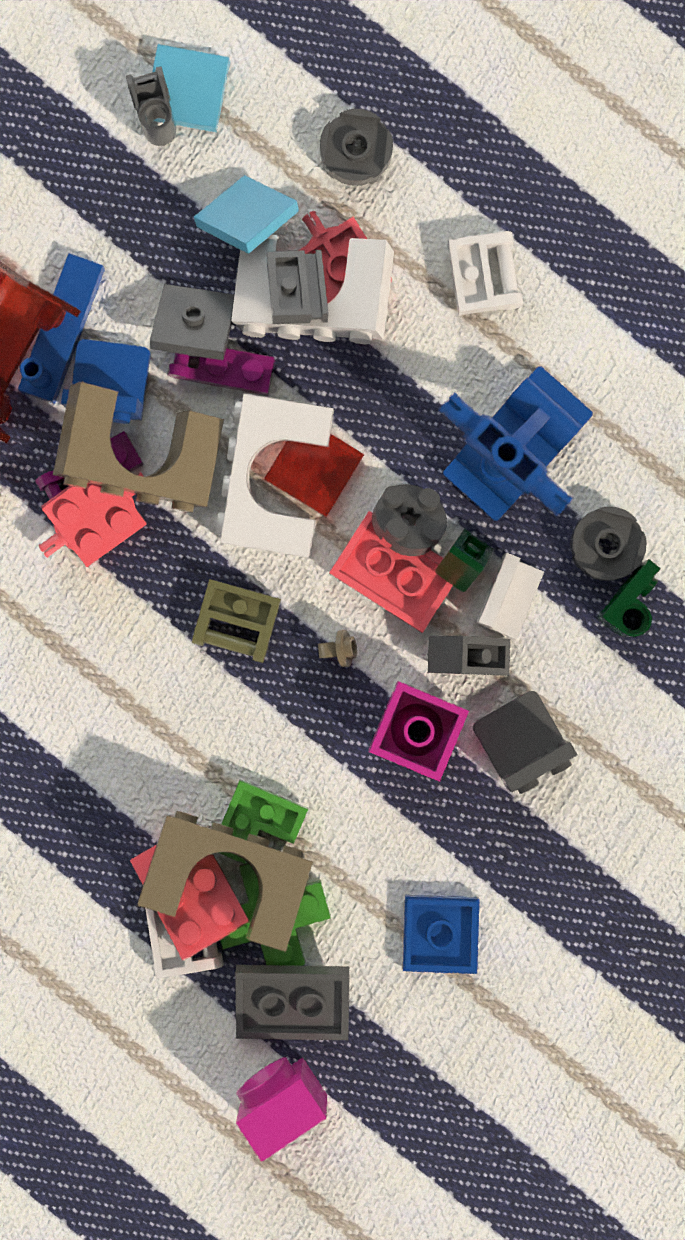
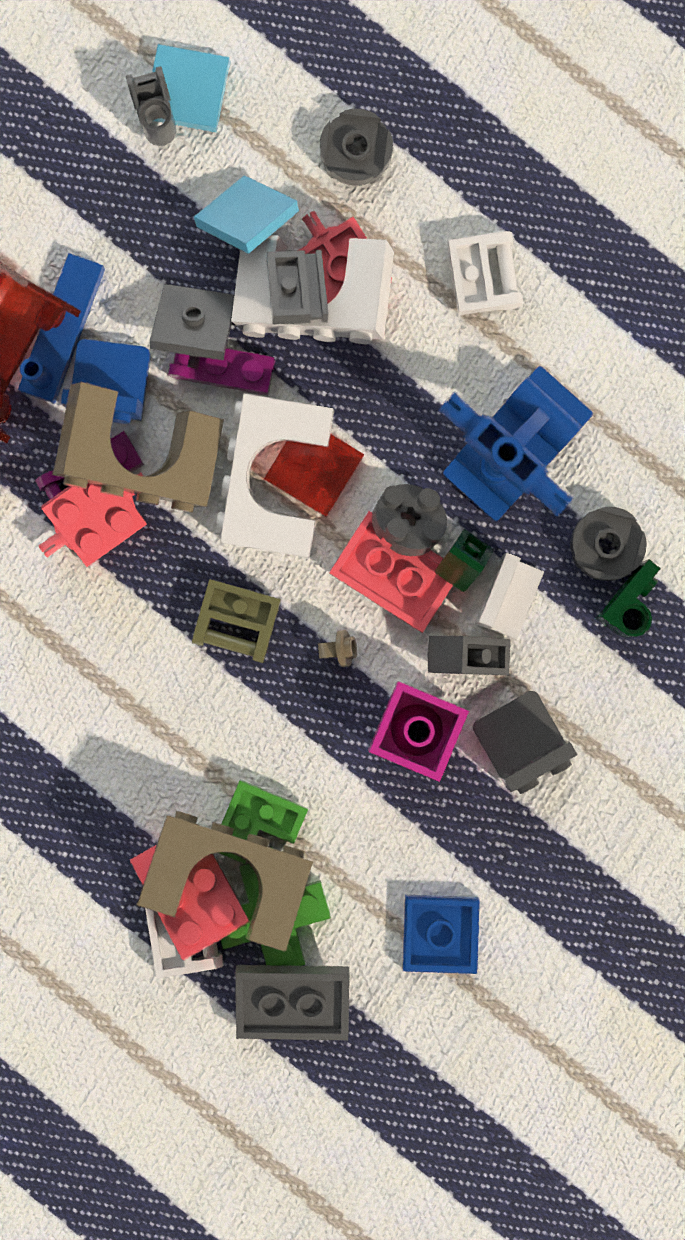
(280, 1105): dark pink piece -> none

